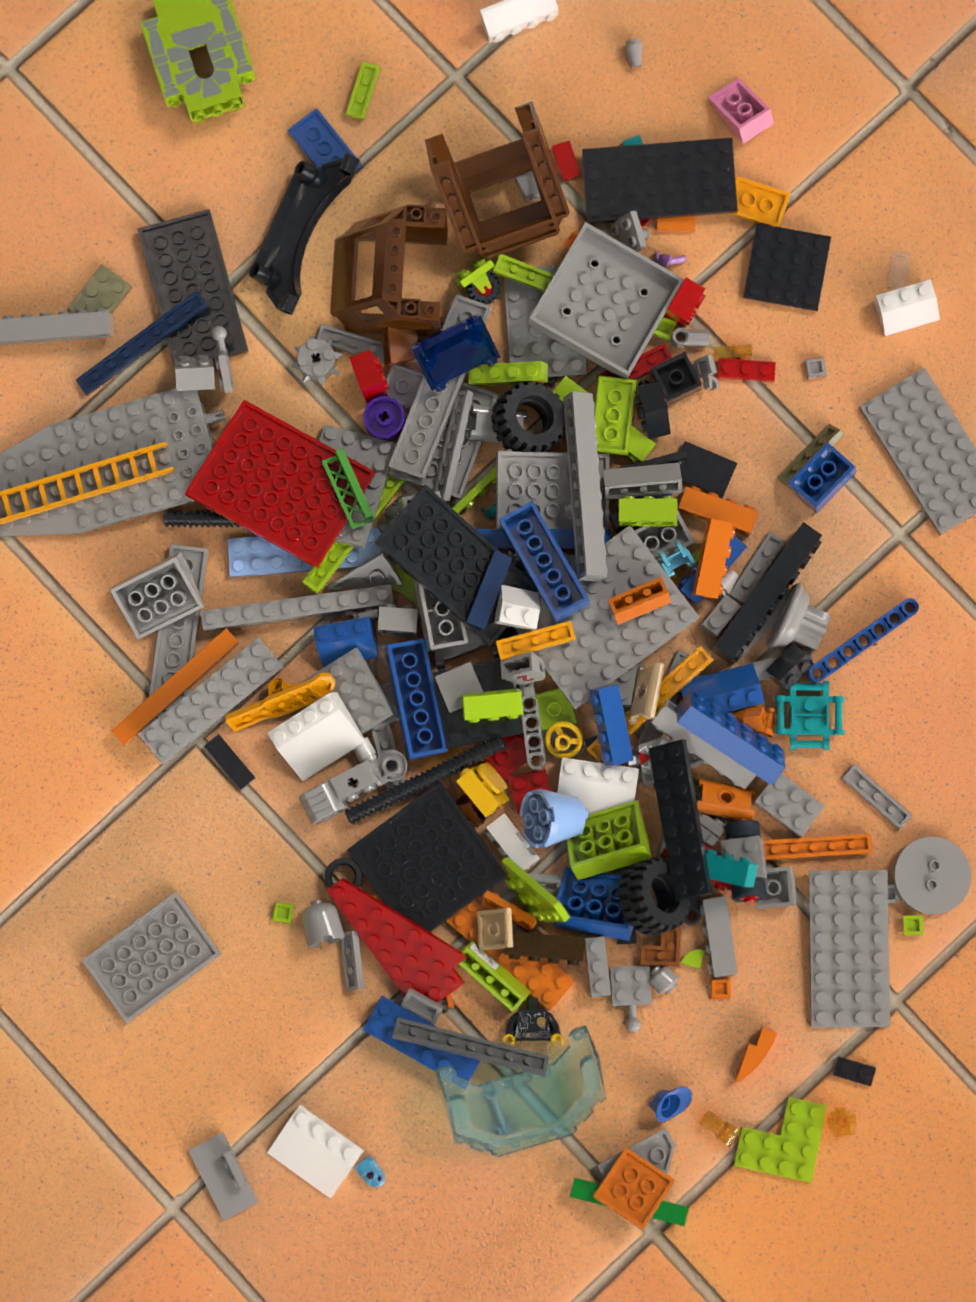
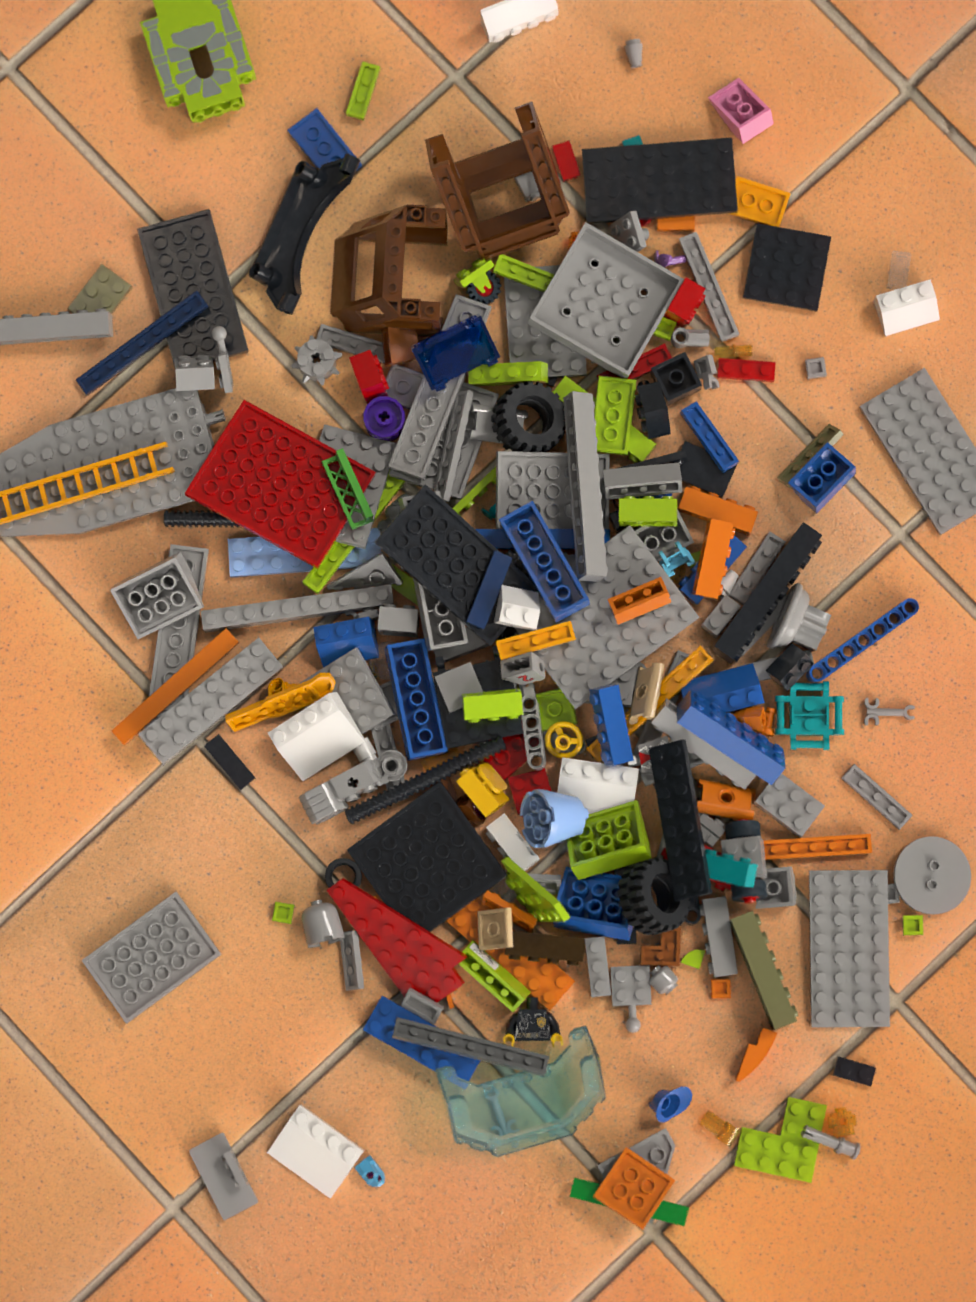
(706, 278): none -> light grey plate
(709, 437): none -> blue plate
(763, 971): none -> olive brick
(839, 1144): none -> light grey pin
(874, 712): none -> light grey bar

